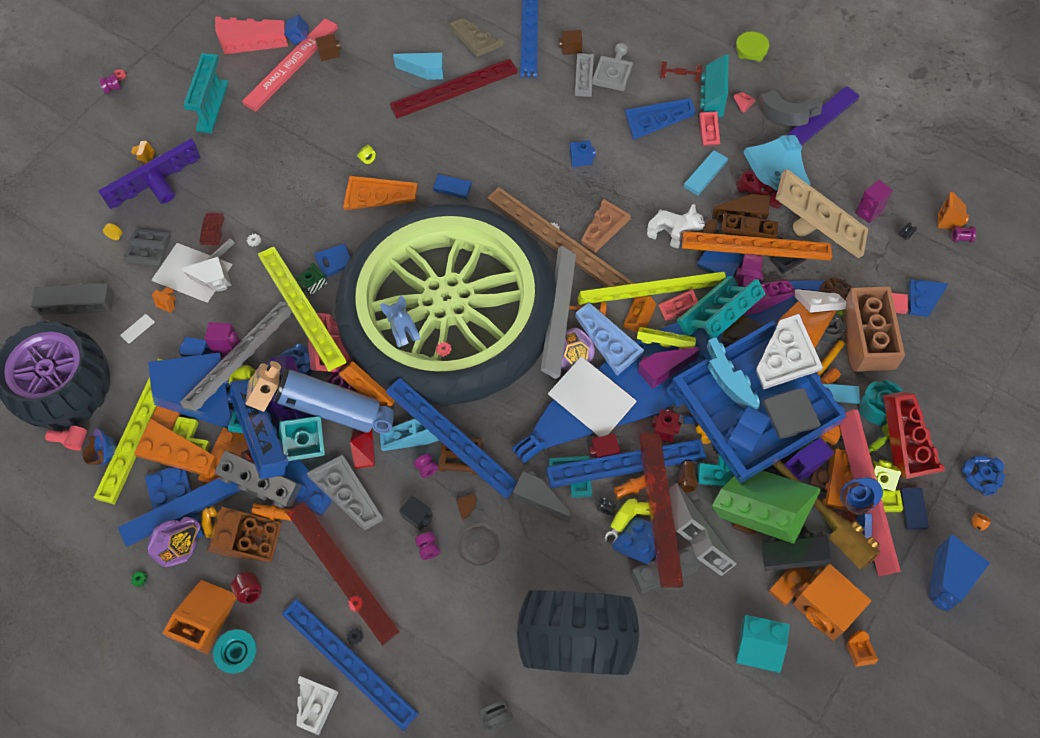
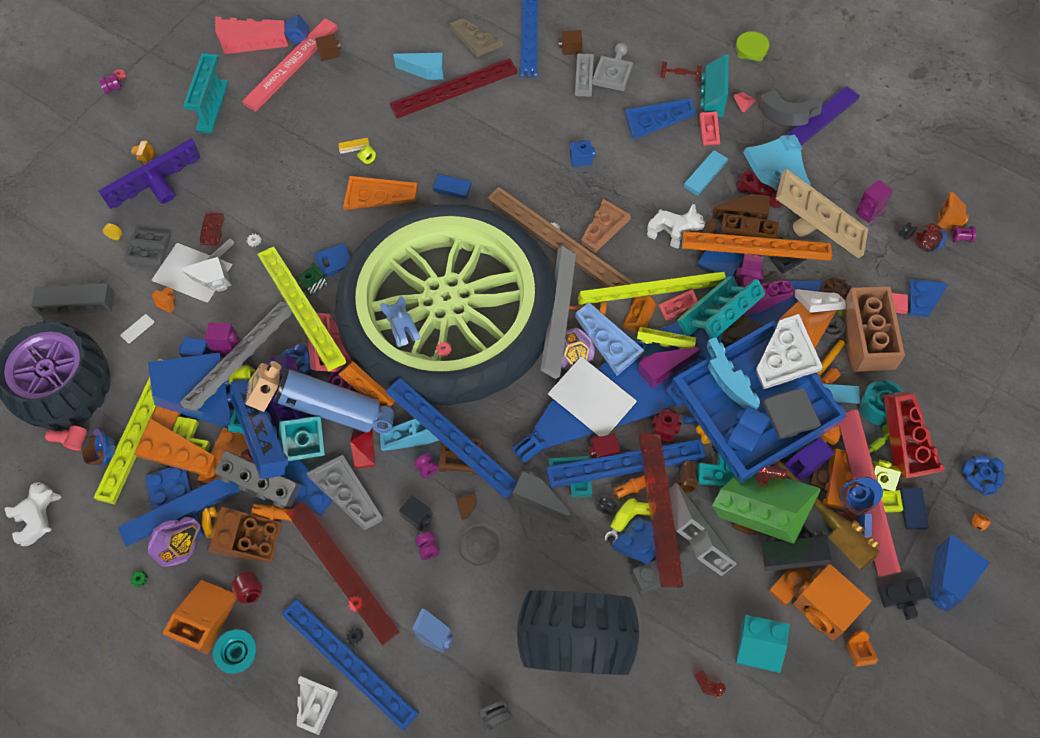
(33, 513): none -> white animal
(353, 145): none -> yellow sticker
(432, 631): none -> medium blue slope
(709, 687): none -> clear red arm
(768, 473): none -> clear red arm
(904, 595): none -> black hinge
(932, 239): none -> clear red piece

